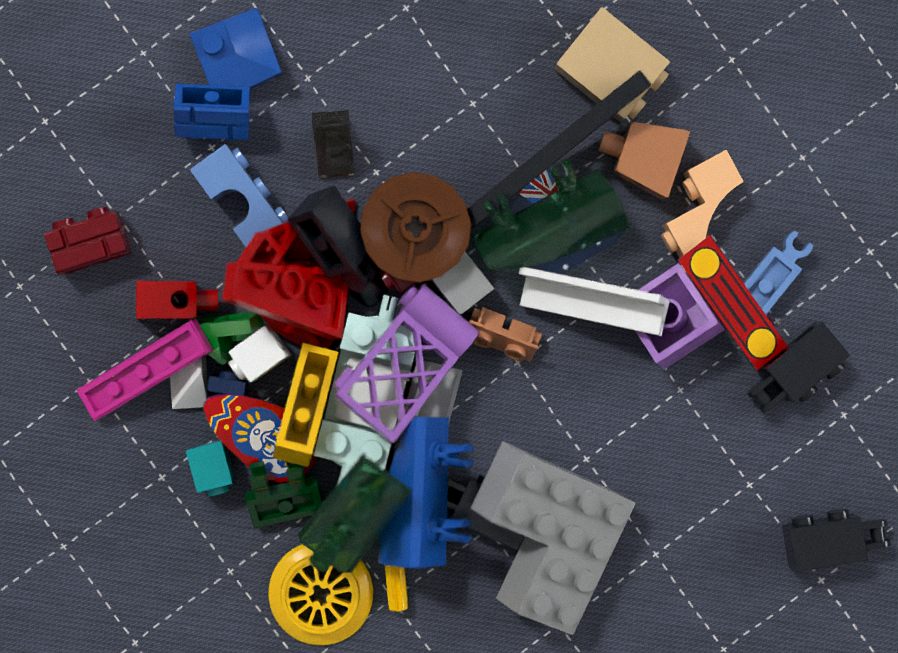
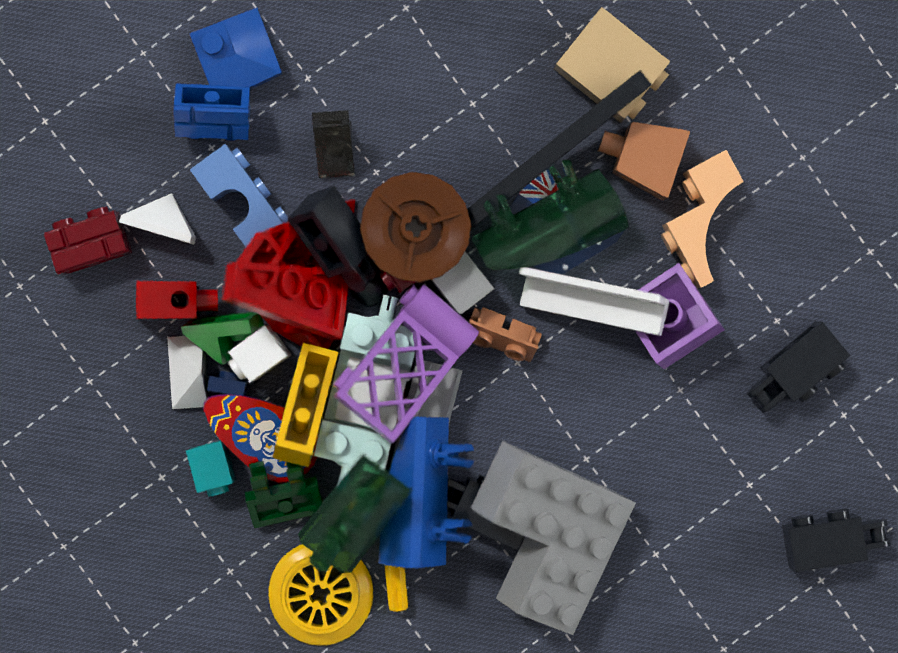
(145, 370): dark pink tile -> none
(162, 218): none -> white slope
(732, 302): sticker -> none
(775, 272): medium blue plate -> none

